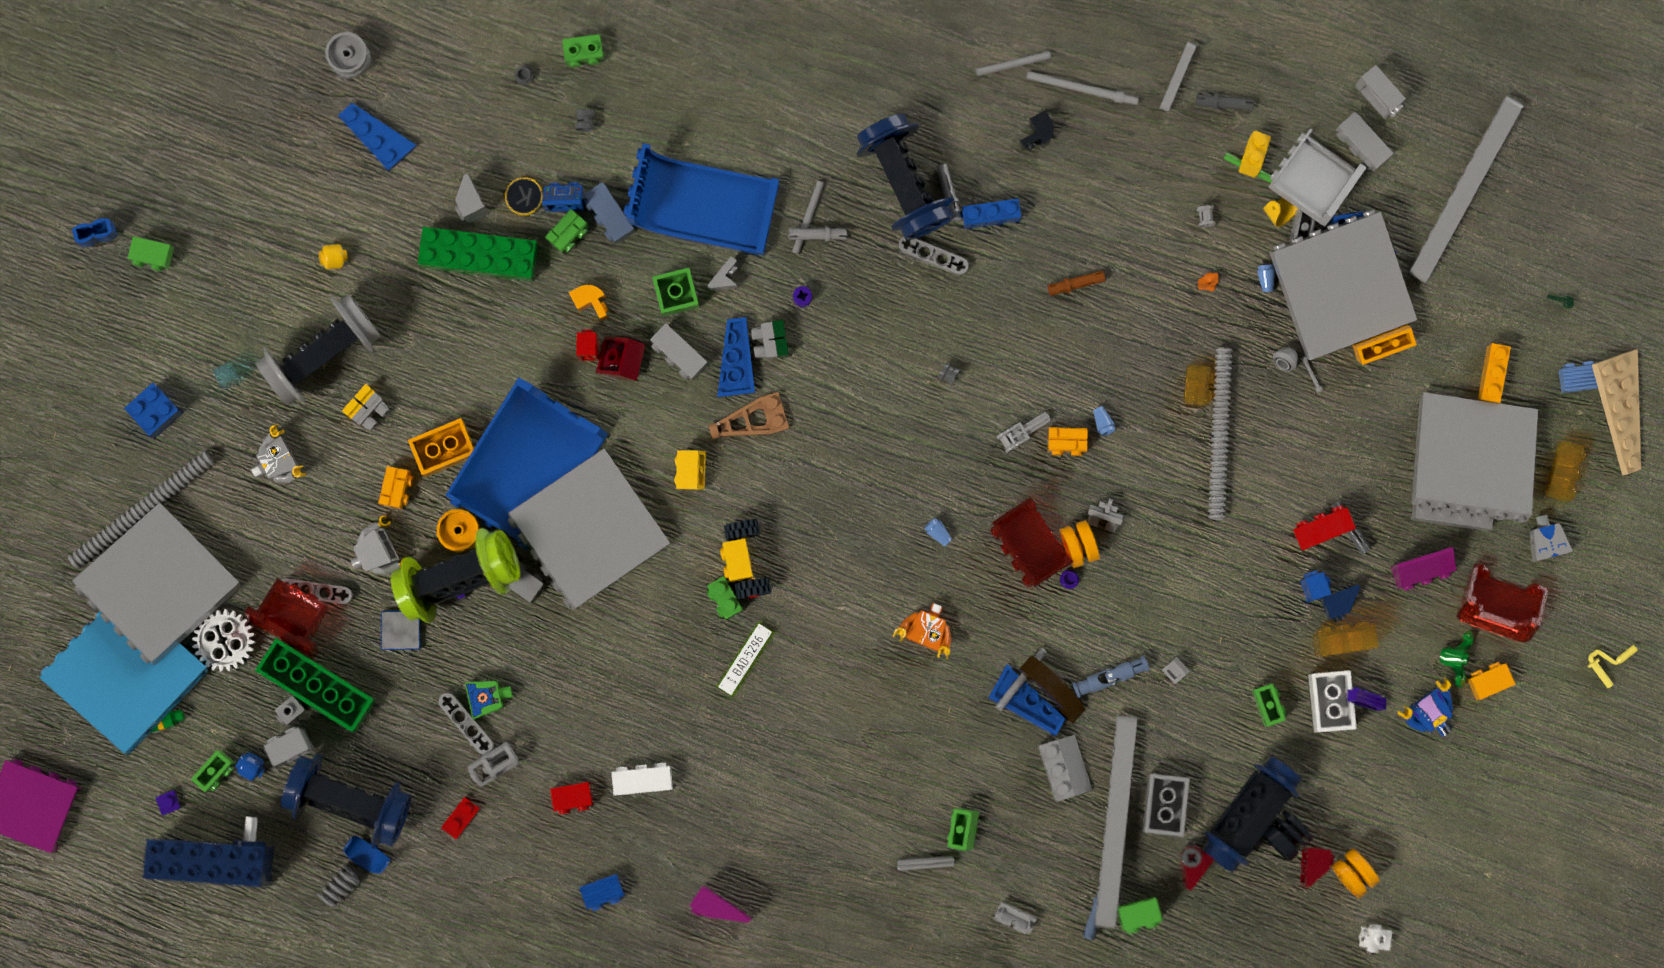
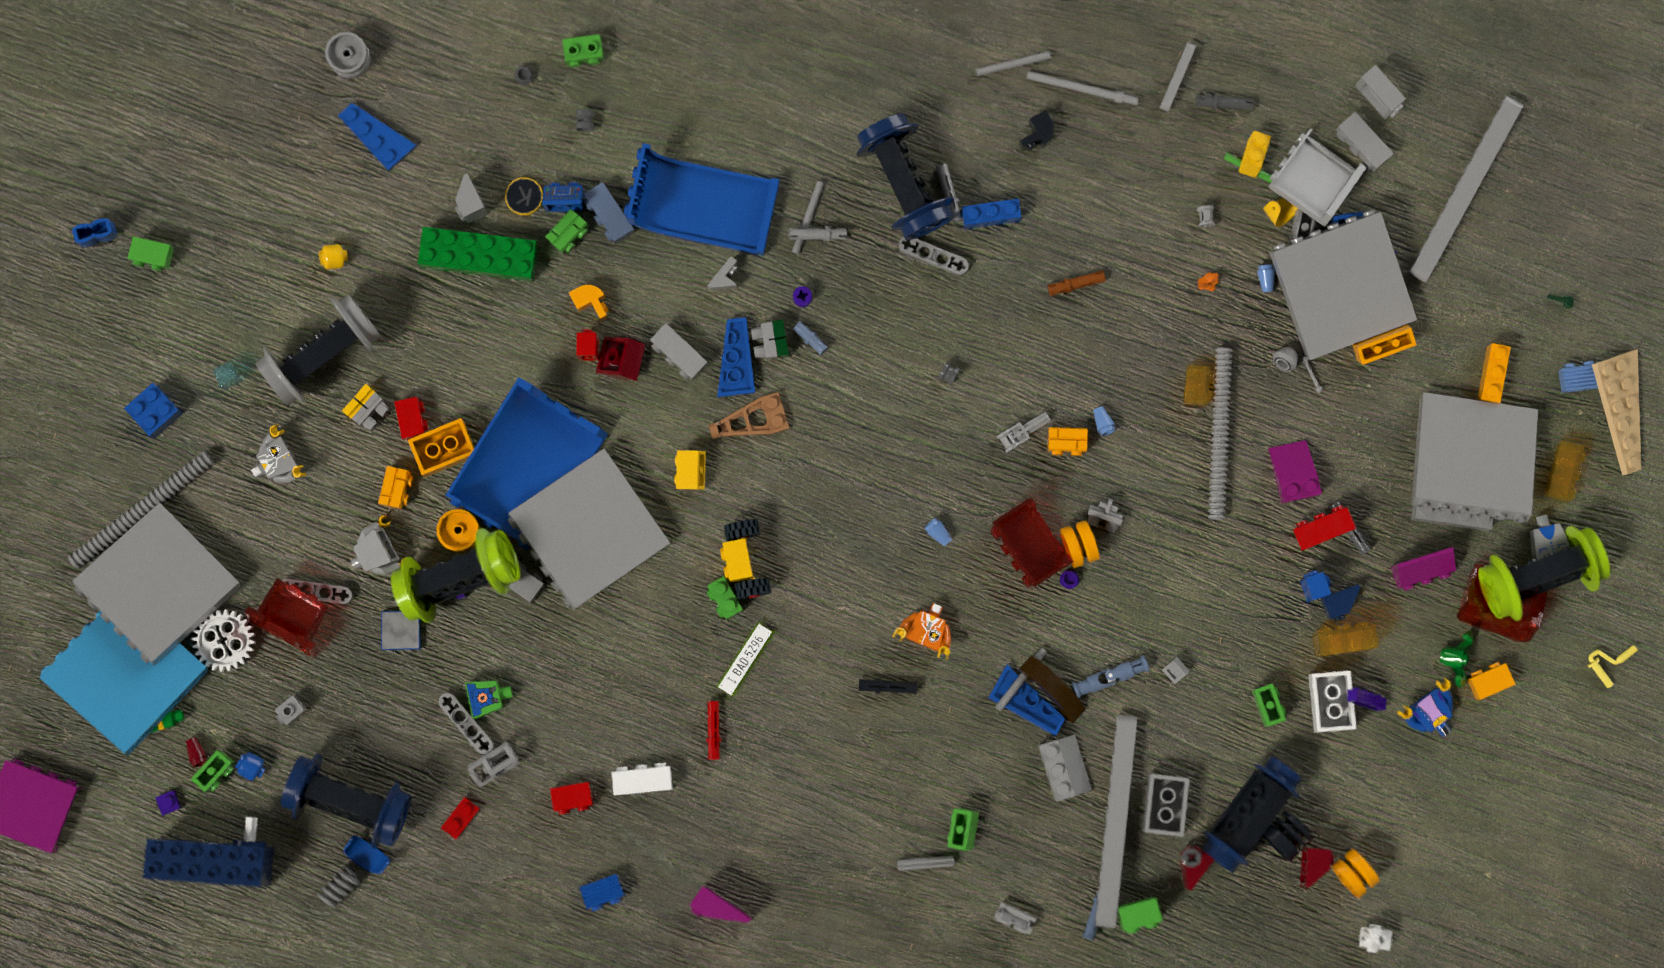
(196, 754): none -> dark red cone
(289, 747): light grey brick -> none
(315, 685): green brick -> none
(410, 417): none -> red brick
(675, 292): bright green brick -> none
(713, 730): none -> red pin
(810, 337): none -> sand blue pin
(911, 687): none -> black pin
(1294, 472): none -> magenta slope
(1580, 560): none -> brick

